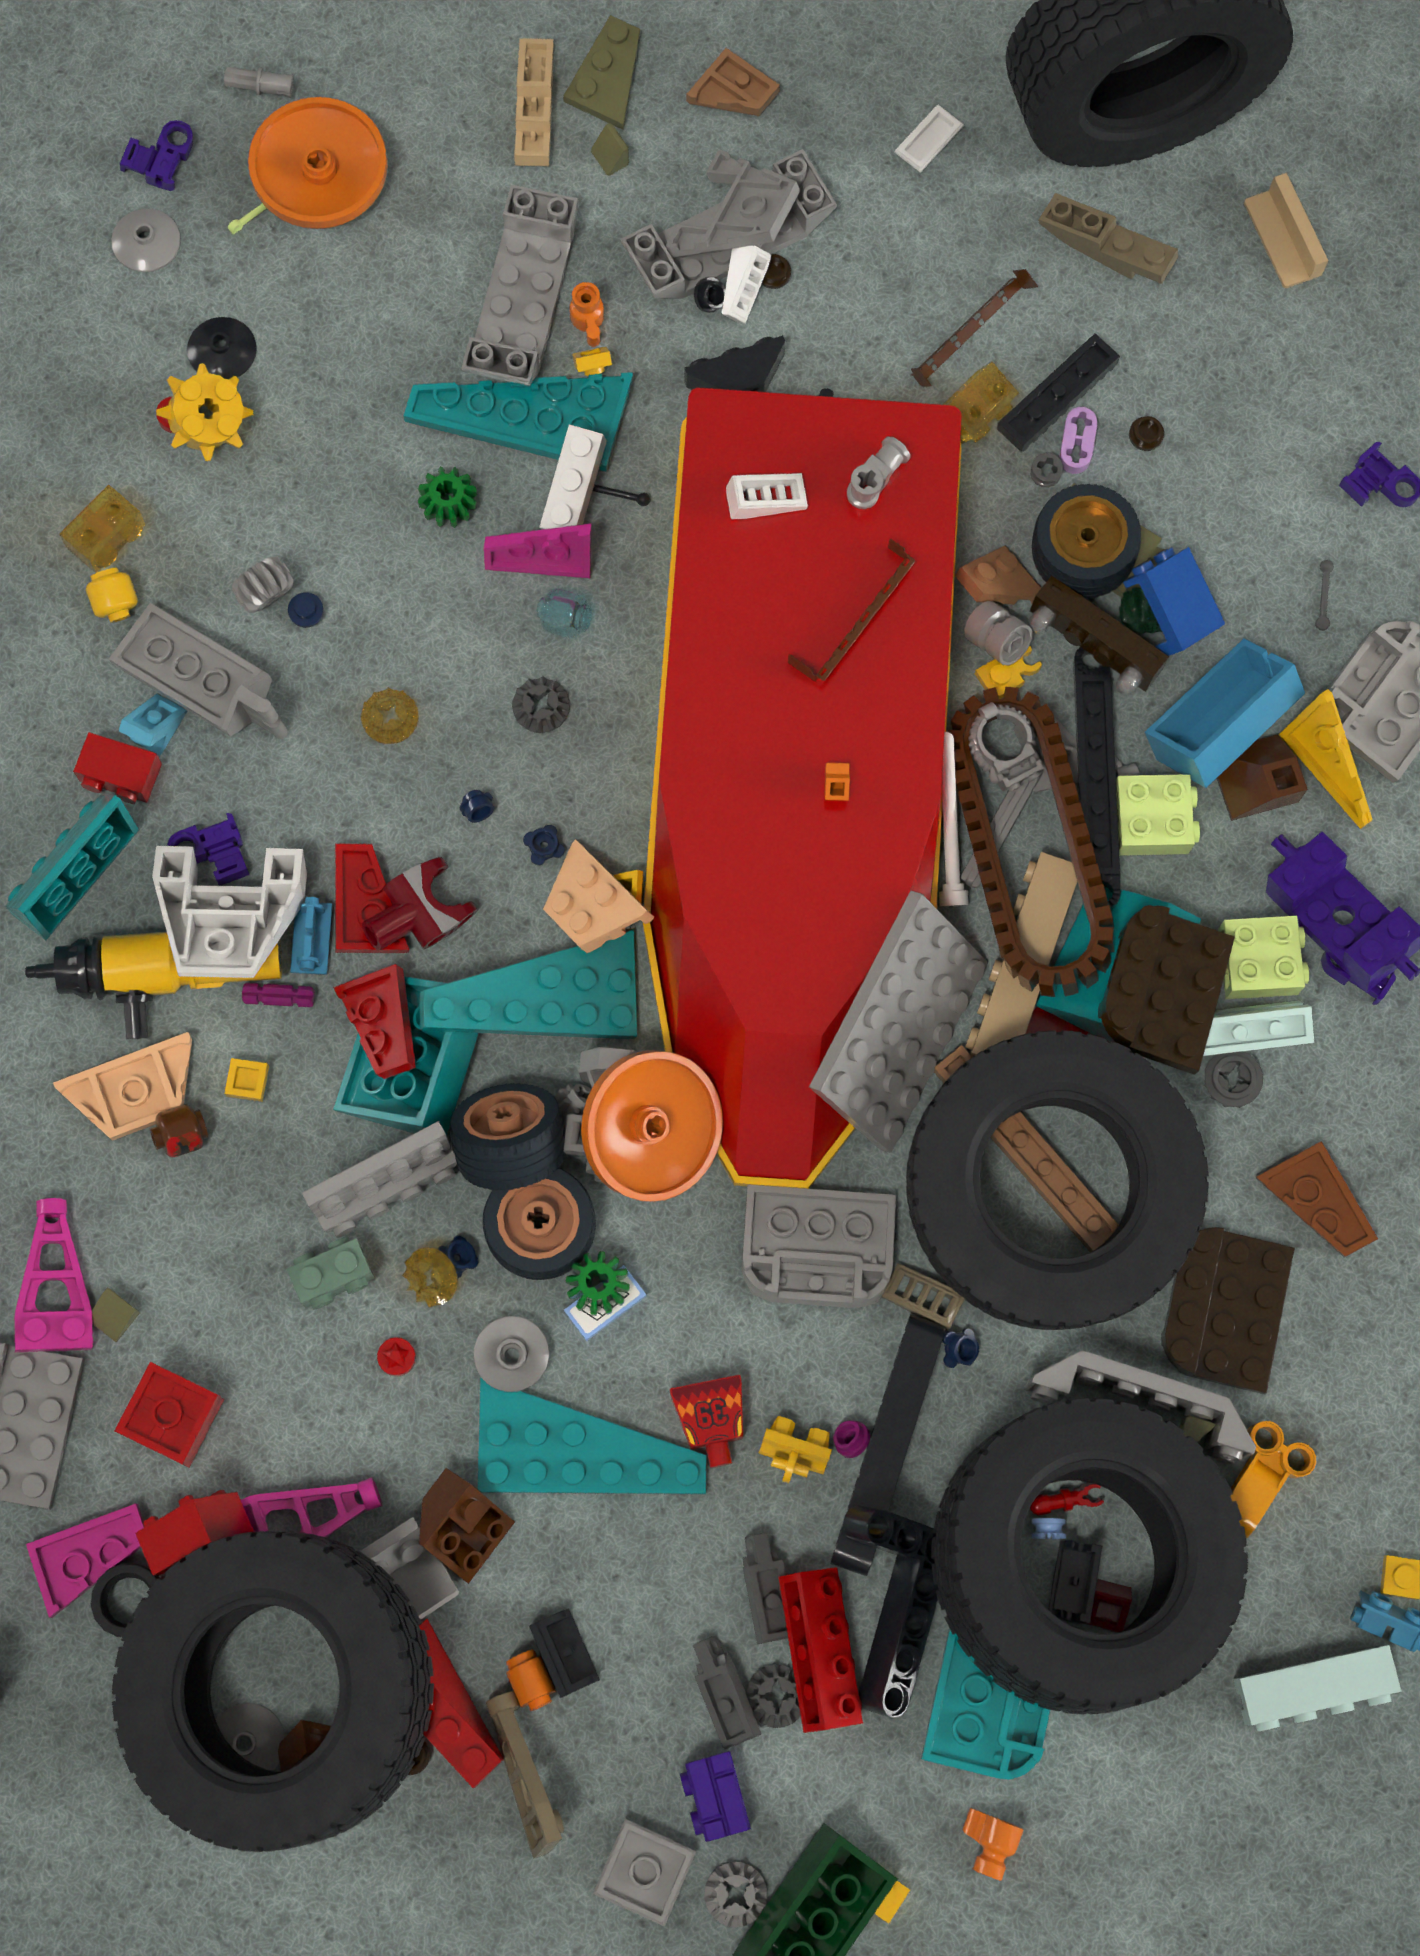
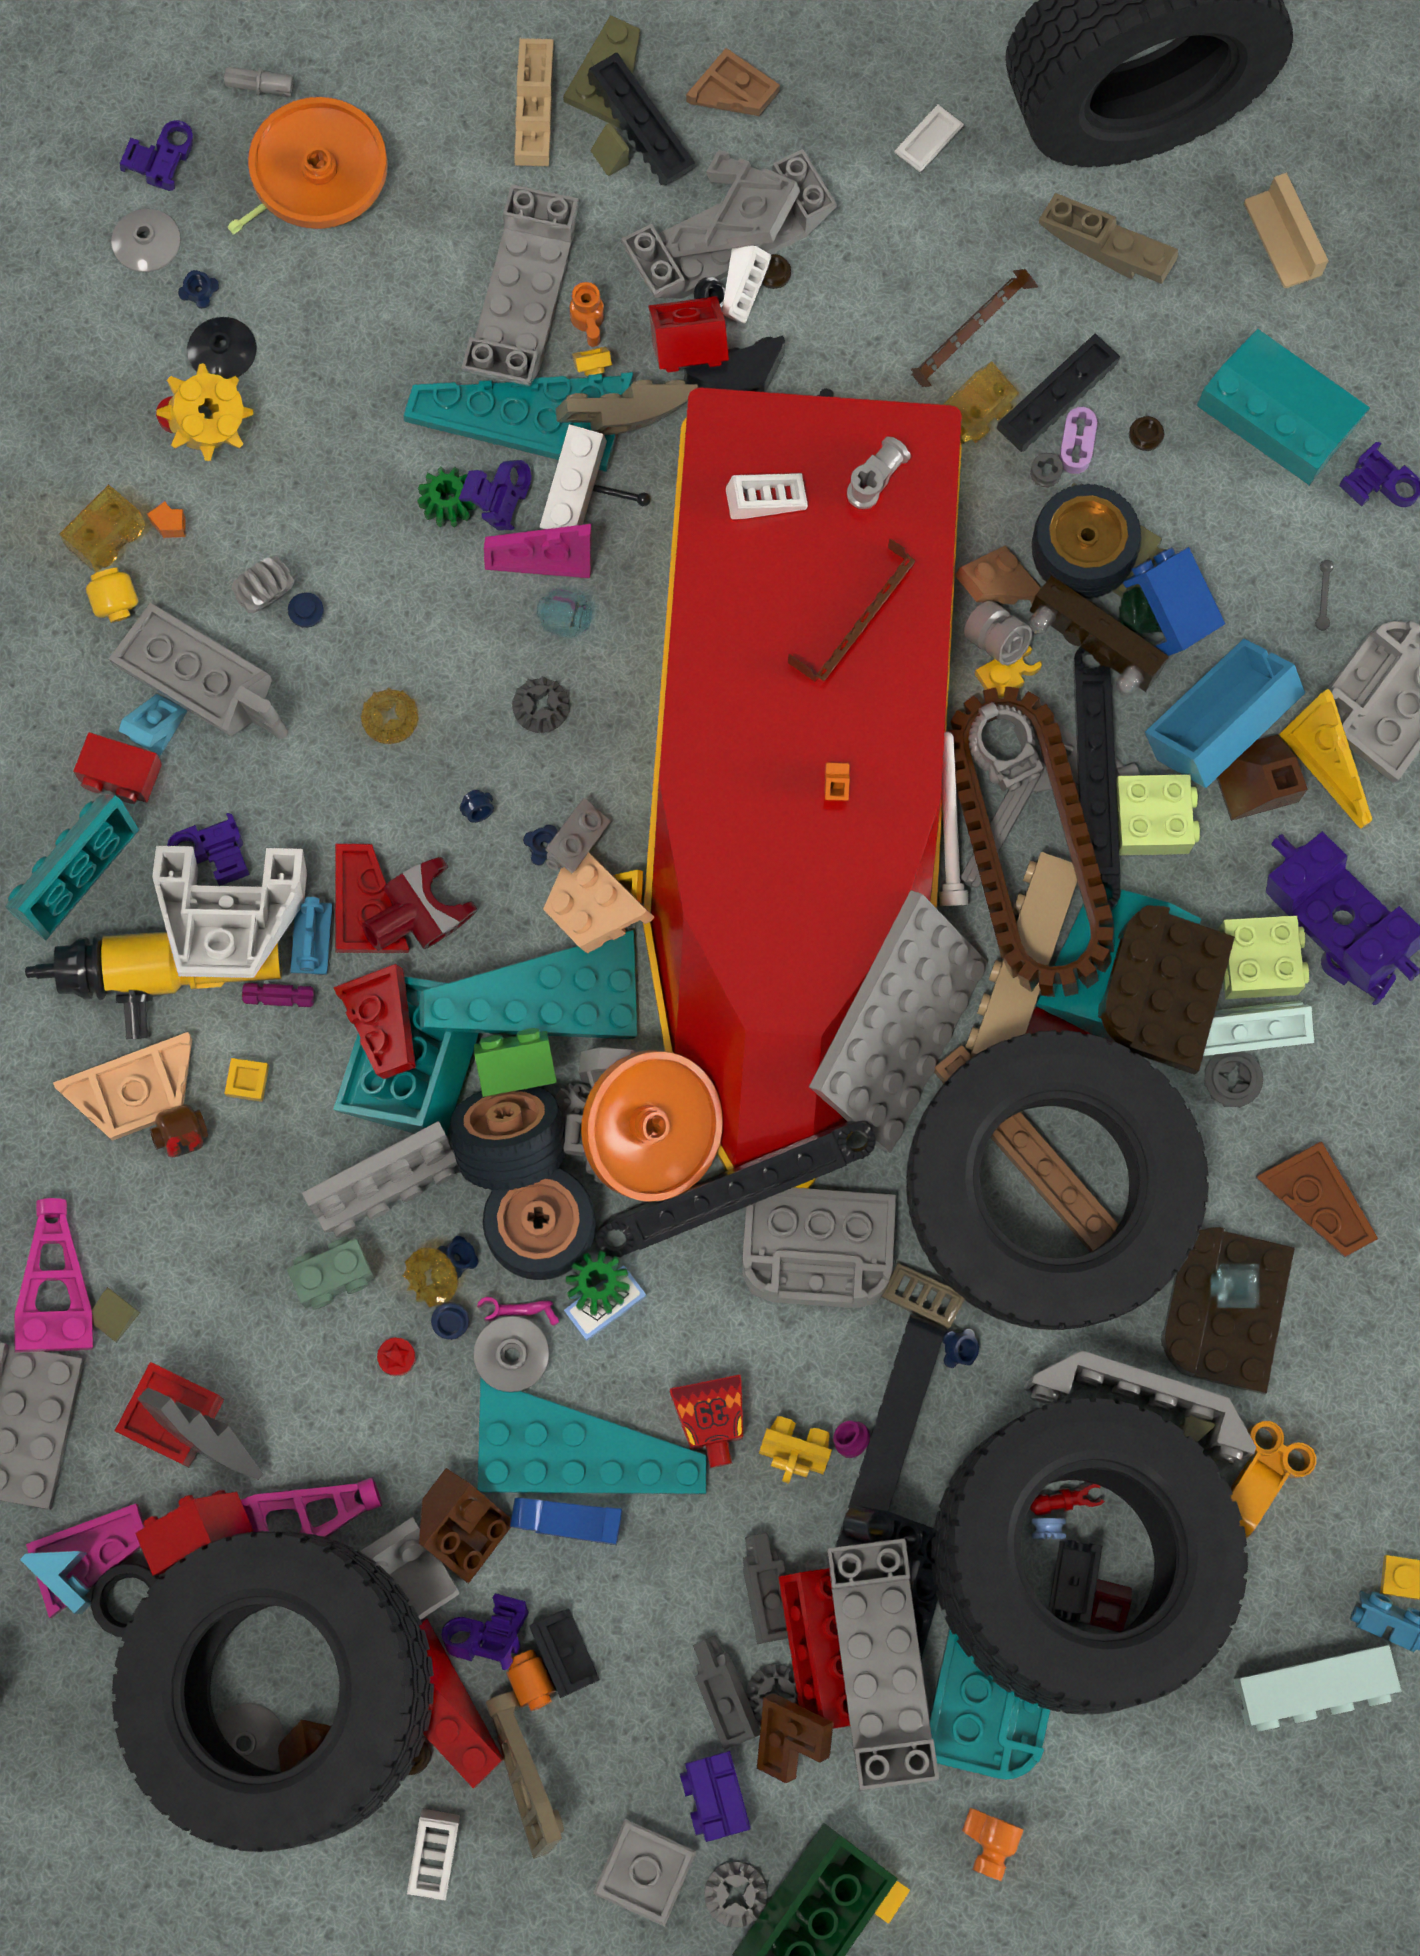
(52, 1571): none -> medium azure slope
(168, 521): none -> orange piece
(198, 279): none -> dark blue plate
(200, 1433): none -> dark grey slope
(437, 1820): none -> white slope
(450, 1320): none -> dark blue plate
(497, 1639): none -> dark purple piece
(499, 495): none -> dark purple piece
(514, 1062): none -> bright green slope
(519, 1309): none -> dark pink piece
(567, 1520): none -> blue leg
(576, 837): none -> light grey hinge
(633, 409): none -> dark tan slope
(640, 119): none -> black gear
(688, 333): none -> red container
(736, 1188): none -> black plate
(786, 1733): none -> reddish brown plate
(882, 1664): none -> light grey slope
(1236, 1285): none -> clear light blue brick
(1282, 406): none -> teal slope

